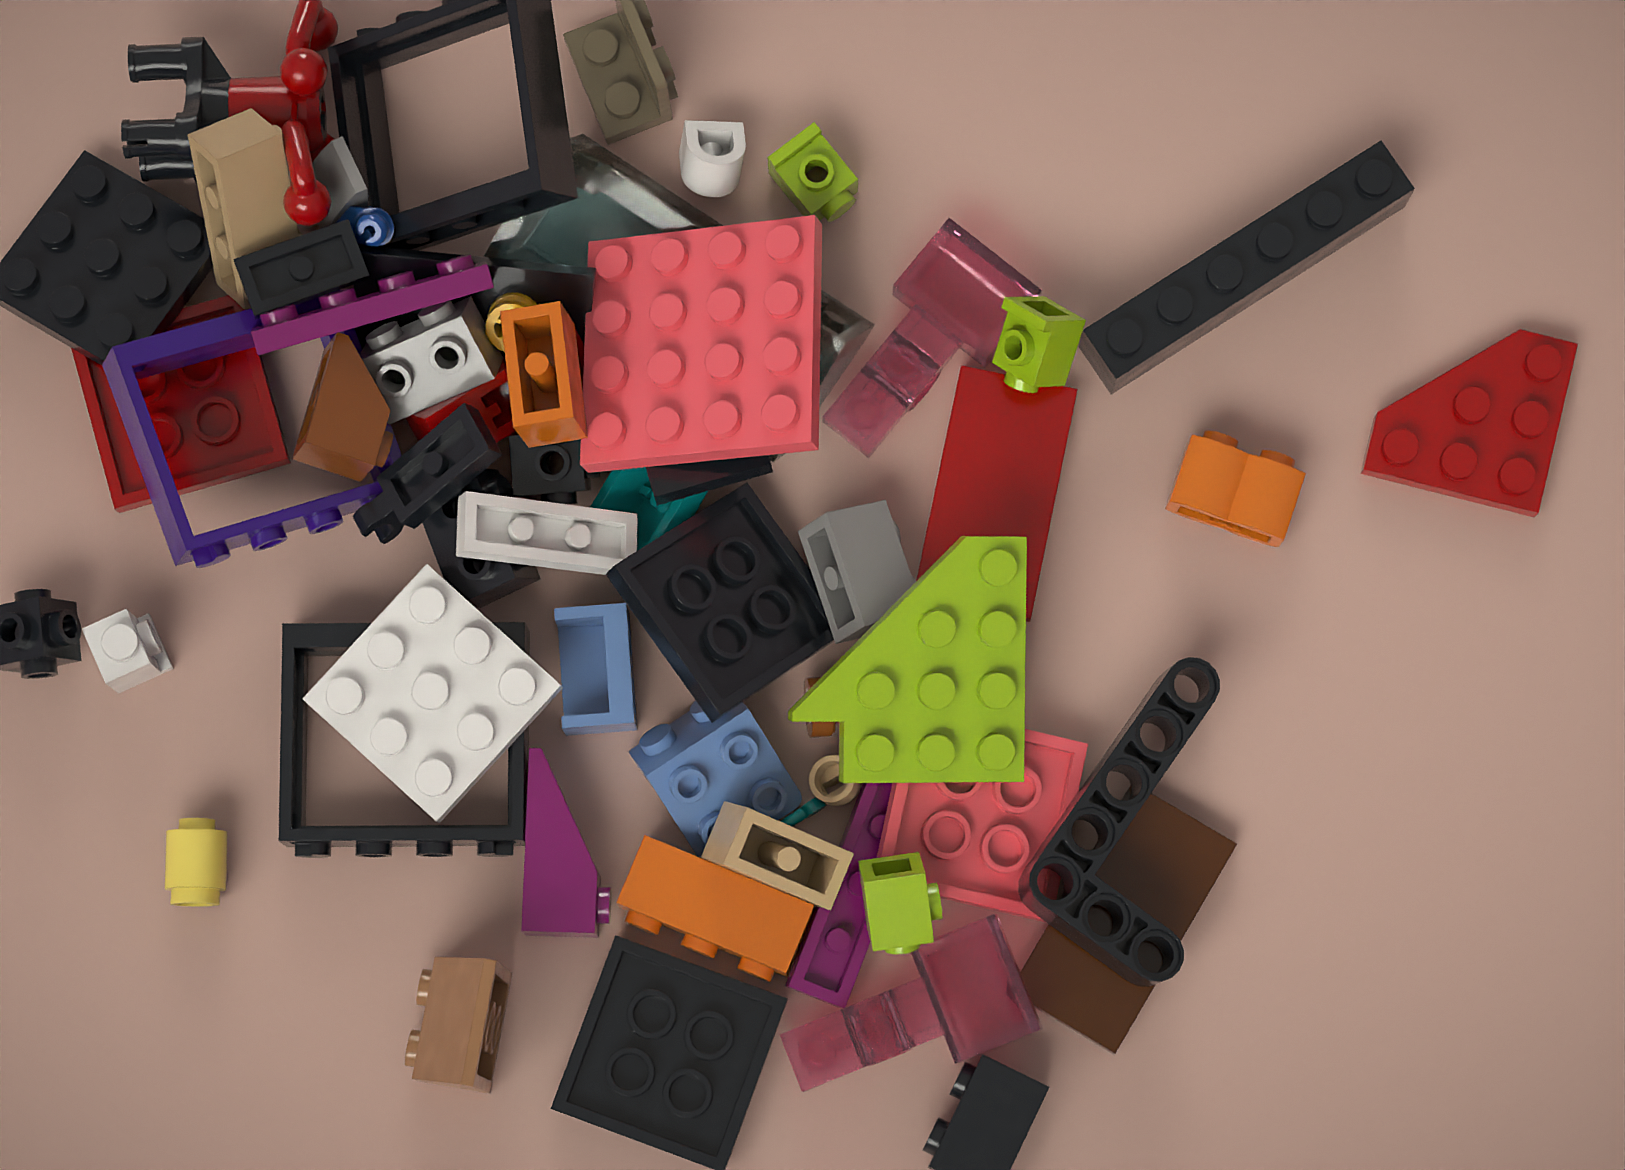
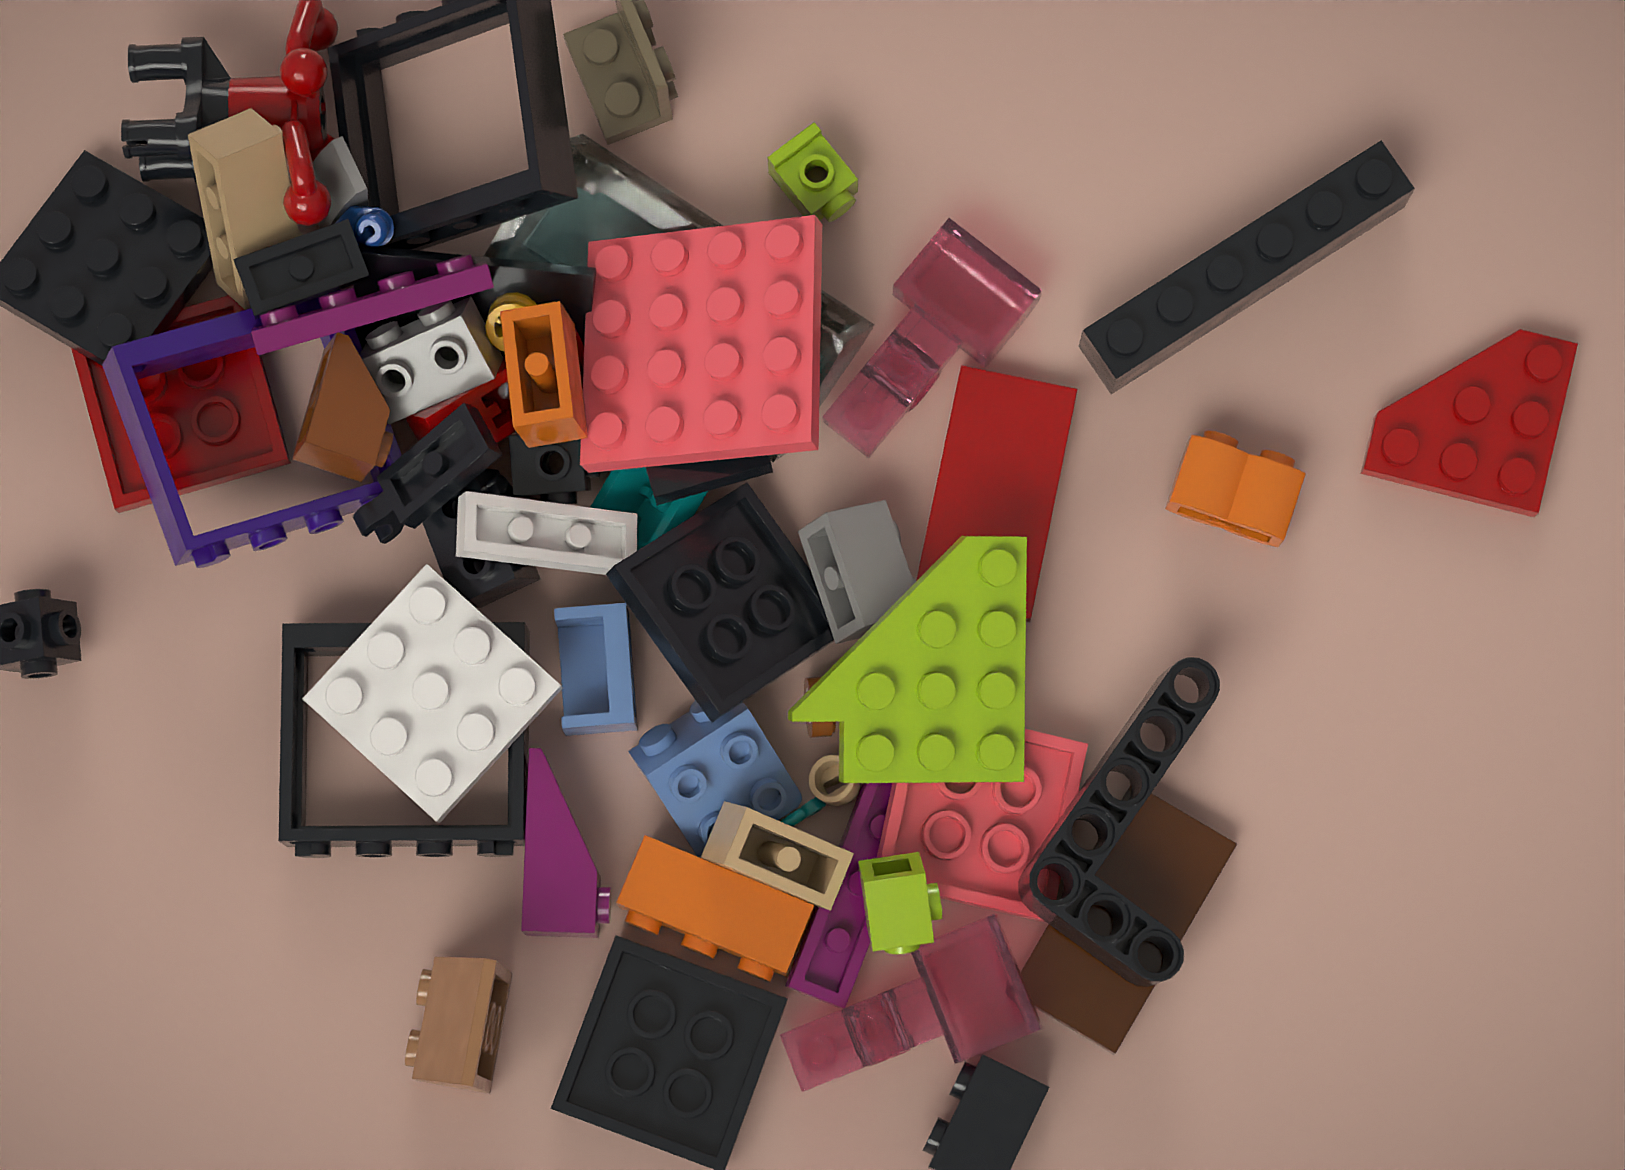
(127, 650): white brick -> none
(195, 863): light yellow brick -> none
(712, 156): white plate -> none
(1037, 343): lime brick -> none

